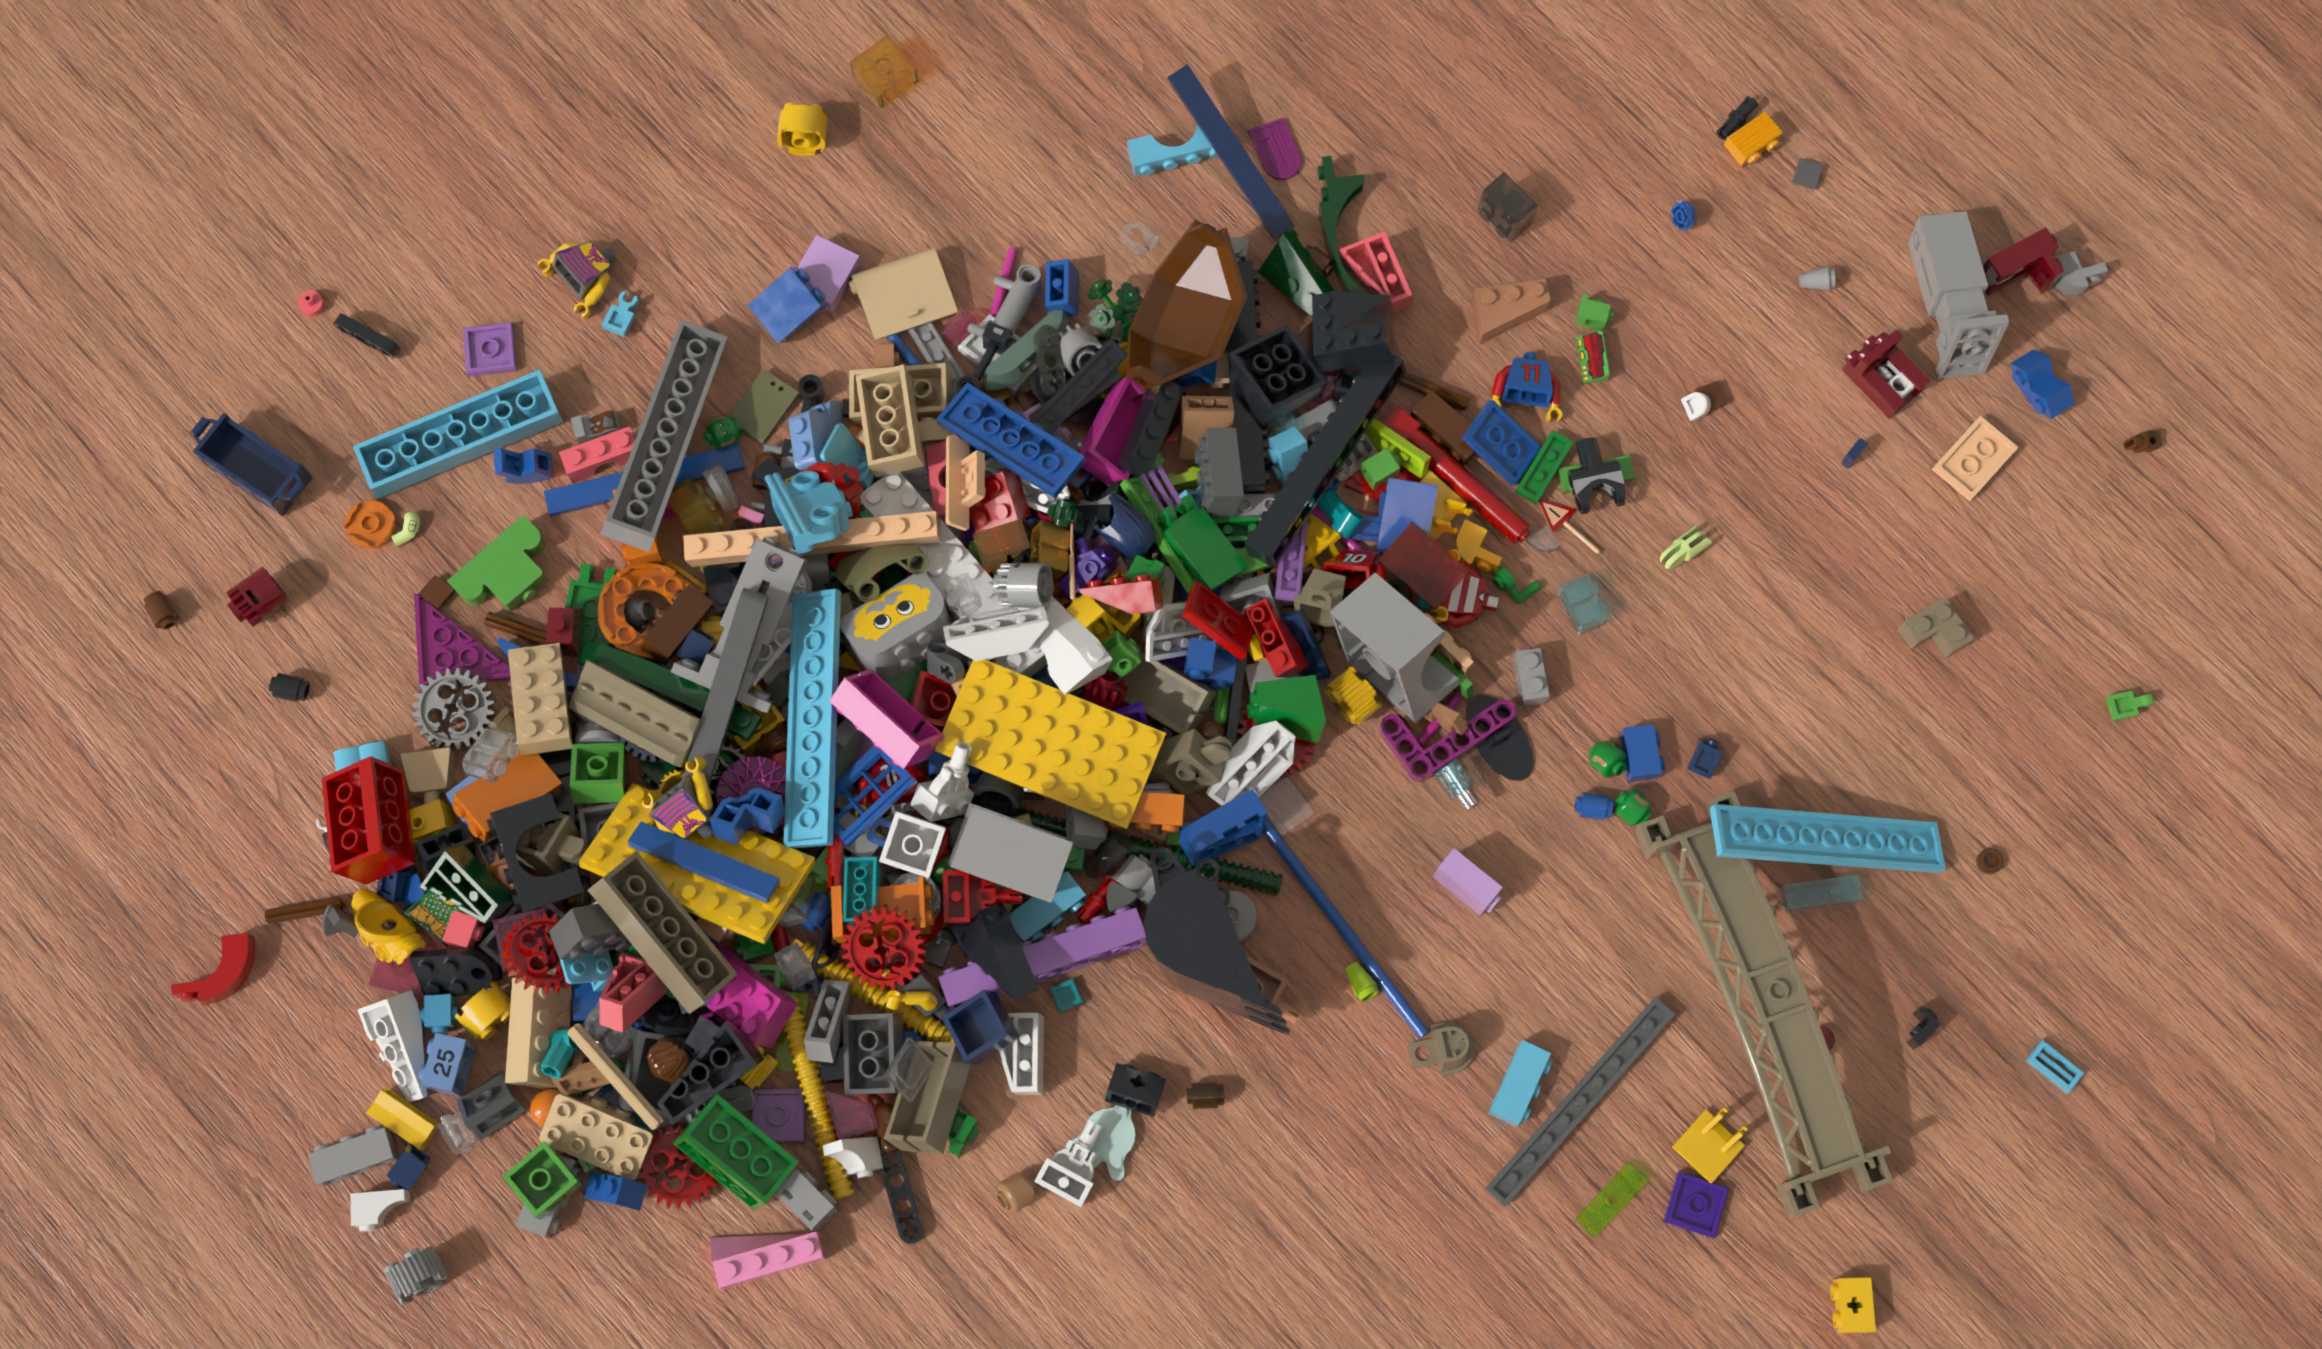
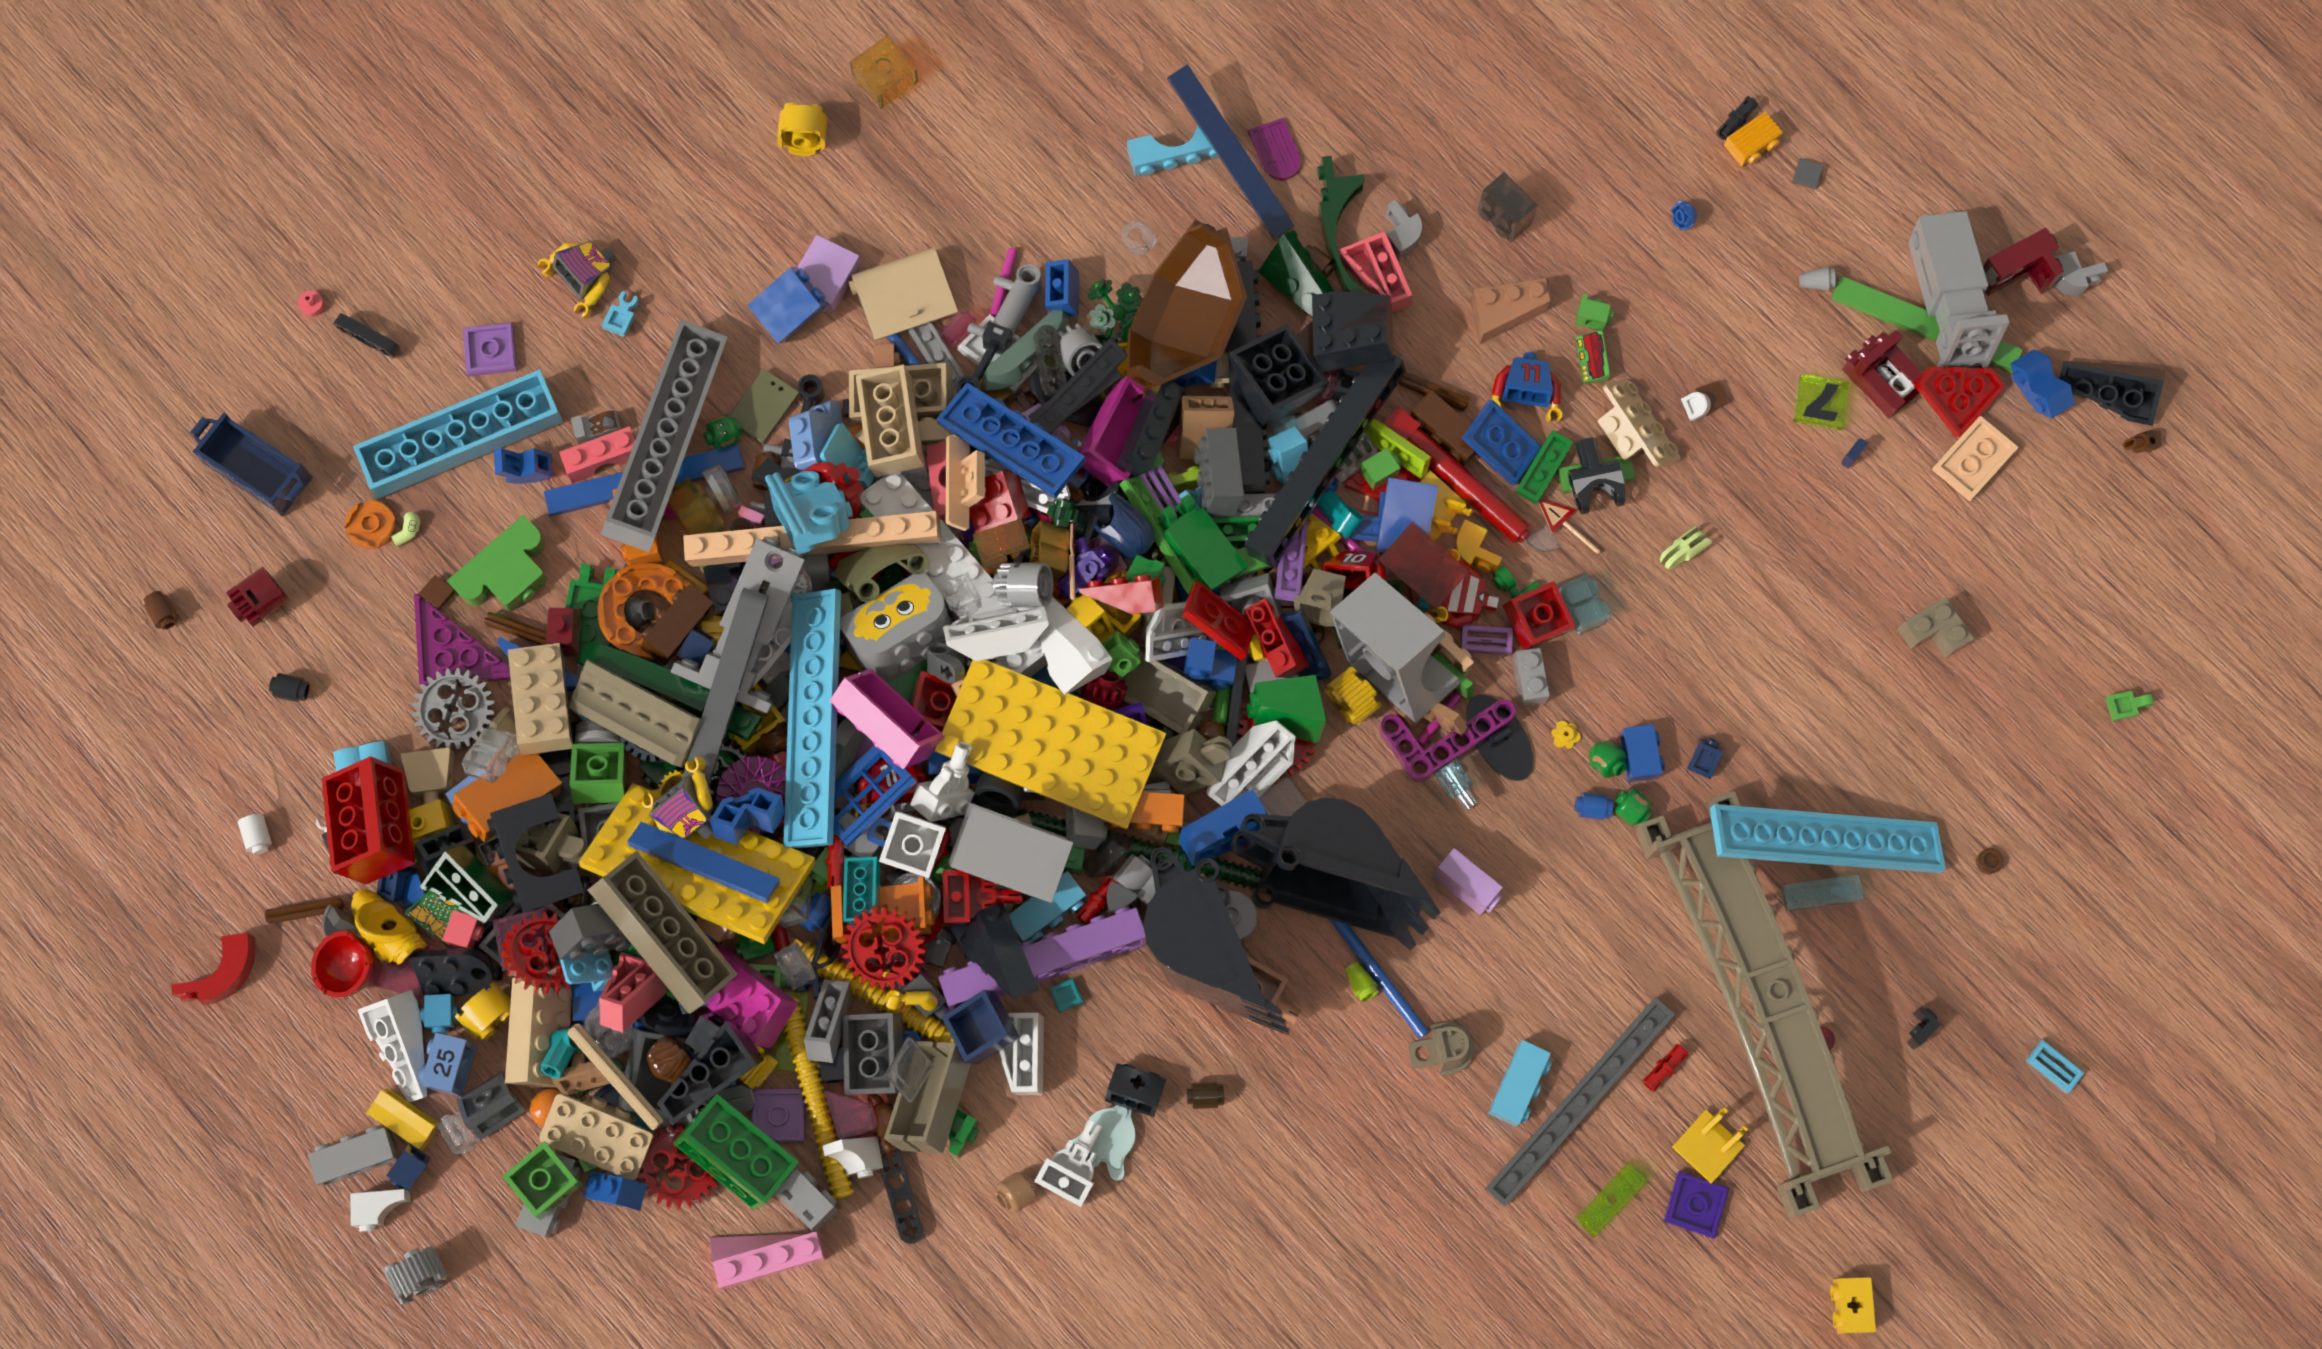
(255, 833): none -> white brick
(342, 964): none -> red cylinder
(1335, 866): none -> black piece
(1407, 230): none -> light grey brick
(1485, 640): none -> medium lavender tile
(1539, 615): none -> red brick
(1562, 740): none -> yellow plant
(1633, 426): none -> tan bracket
(1665, 1067): none -> red pin
(1821, 402): none -> clear neon green tile
(1906, 316): none -> bright green tile
(1959, 394): none -> red plate
(2123, 389): none -> black wedge

